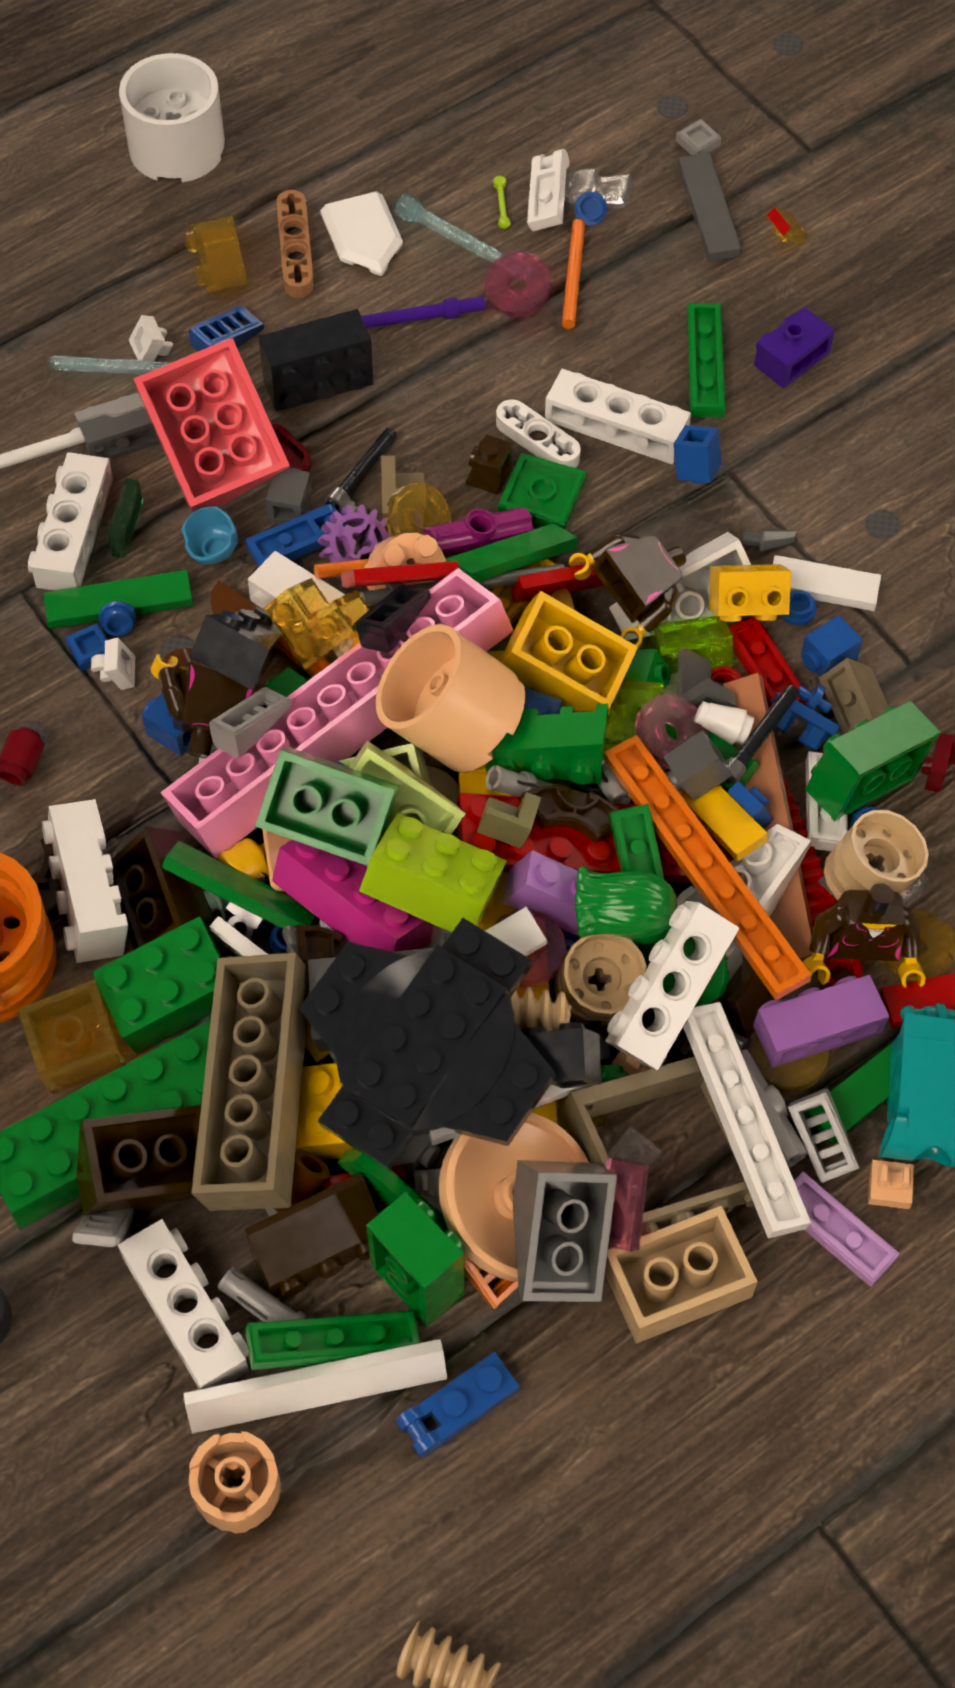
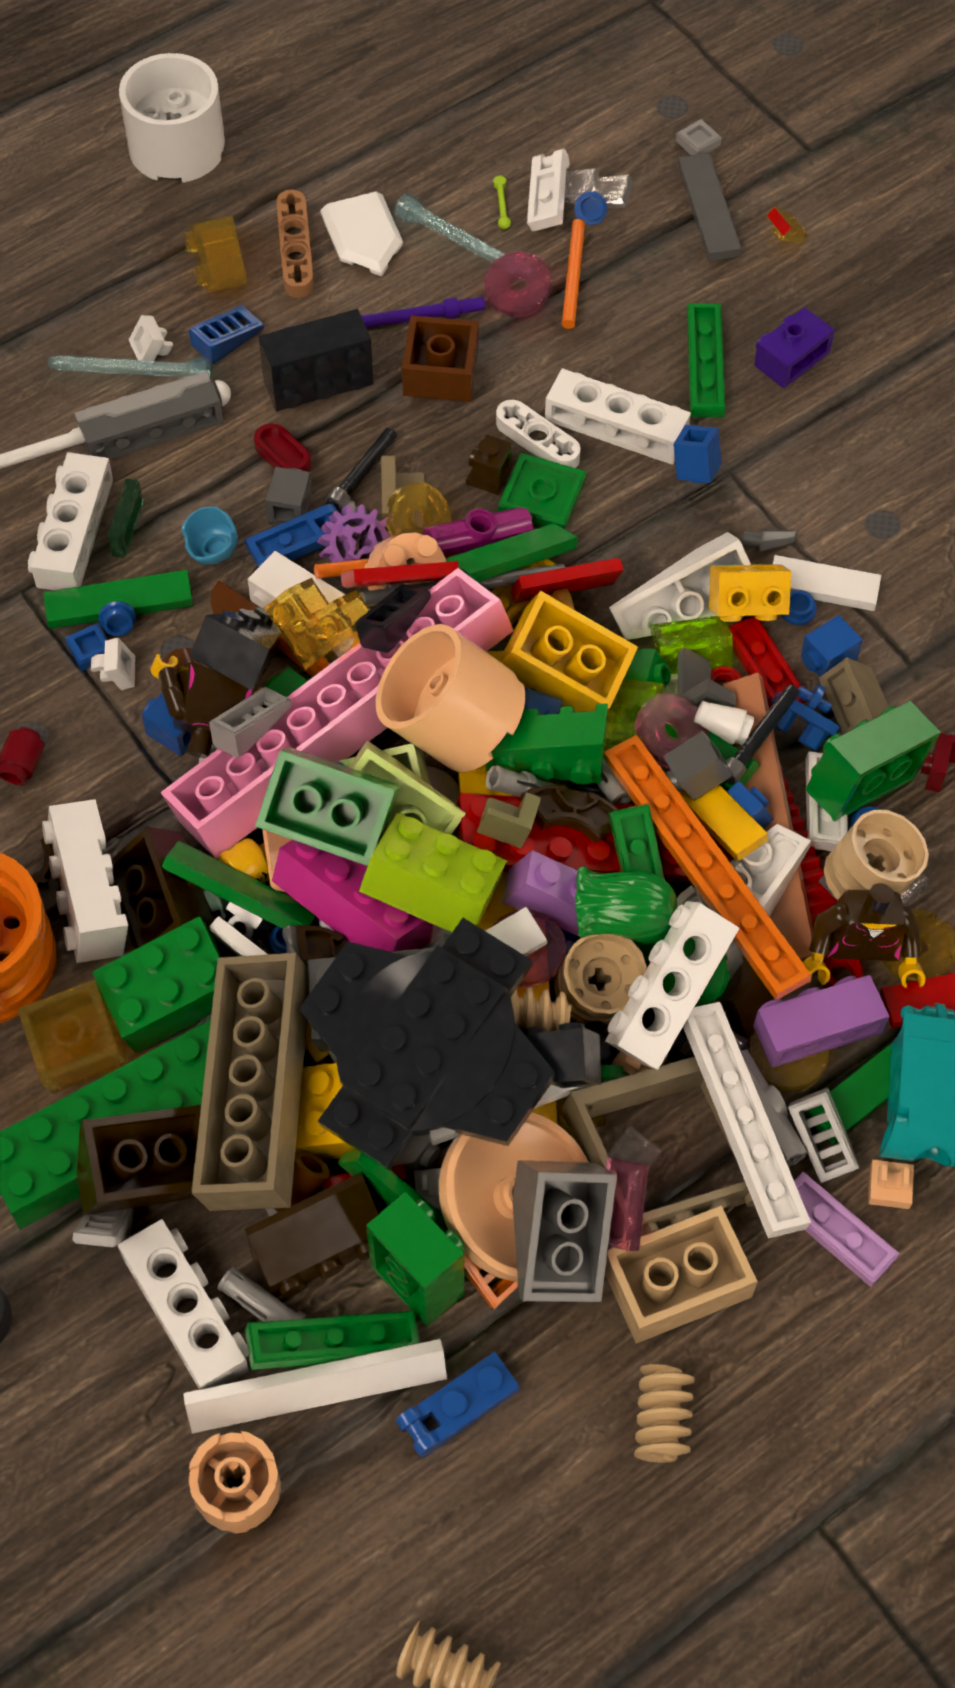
(211, 425): coral slope -> none
(440, 358): none -> reddish brown brick
(638, 576): dark brown torso -> none
(662, 1413): none -> tan piece

